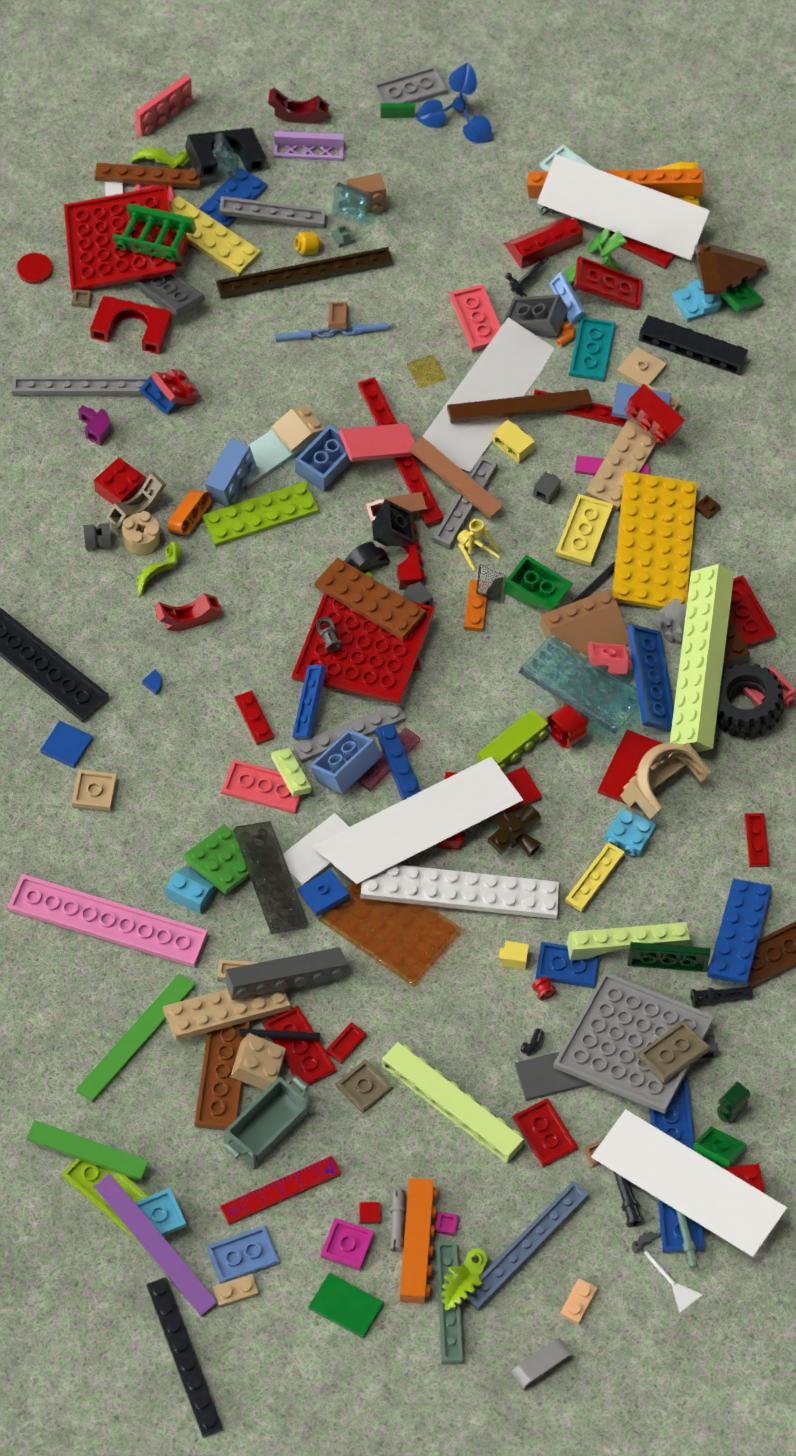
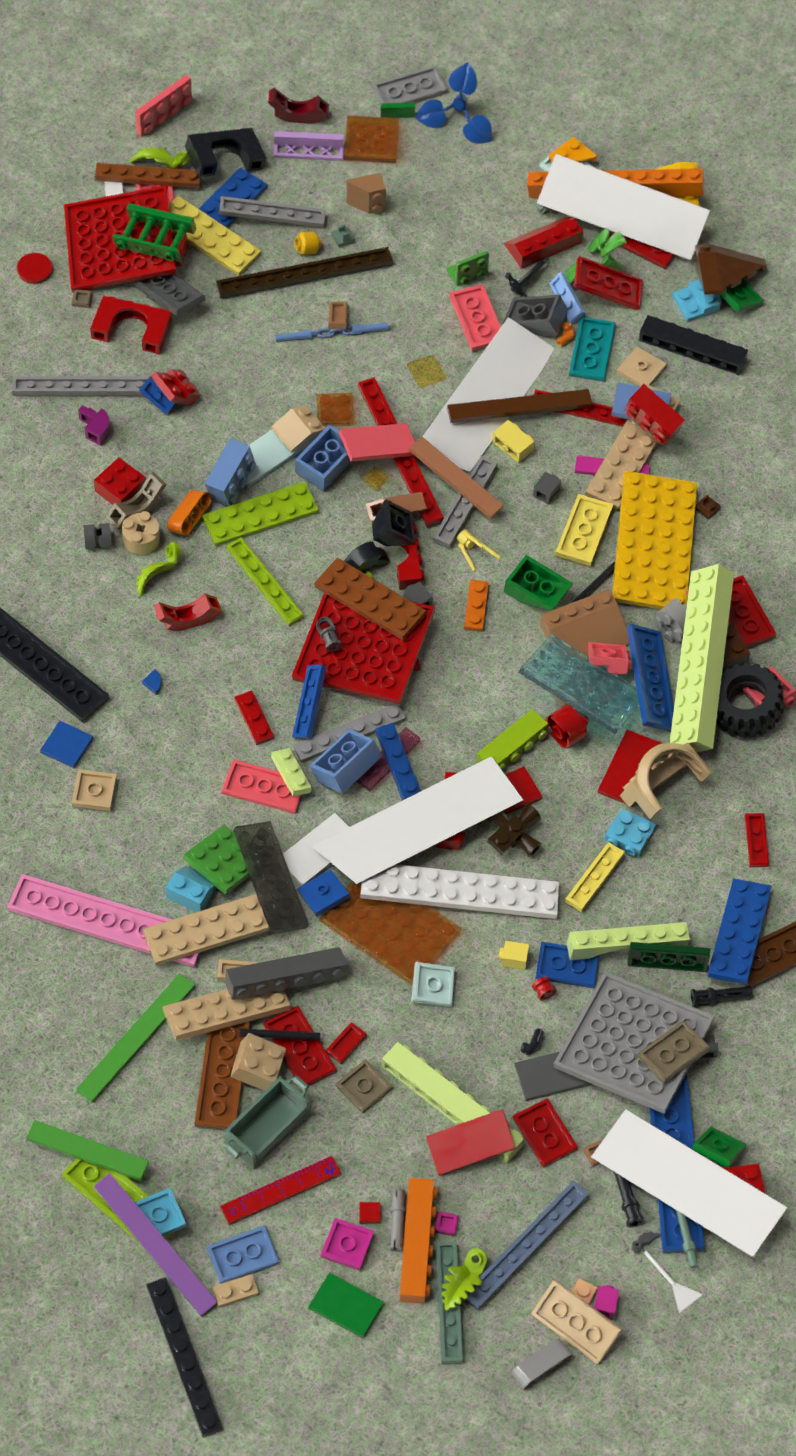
(205, 929): none -> tan plate
(226, 156): clear light blue plate -> none
(265, 581): none -> lime tile
(335, 409): none -> clear orange plate
(350, 203): clear light blue plate -> none
(371, 139): none -> clear orange plate
(375, 478): none -> clear yellow tile
(433, 984): none -> light aqua tile
(469, 269): none -> bright green bracket
(470, 1142): none -> red tile
(478, 530): light yellow plant -> none
(491, 584): clear smoke piece -> none
(574, 150): none -> light orange wing
(576, 1321): none -> tan tile
(606, 1300): none -> dark pink brick
(733, 1102): dark green brick -> none

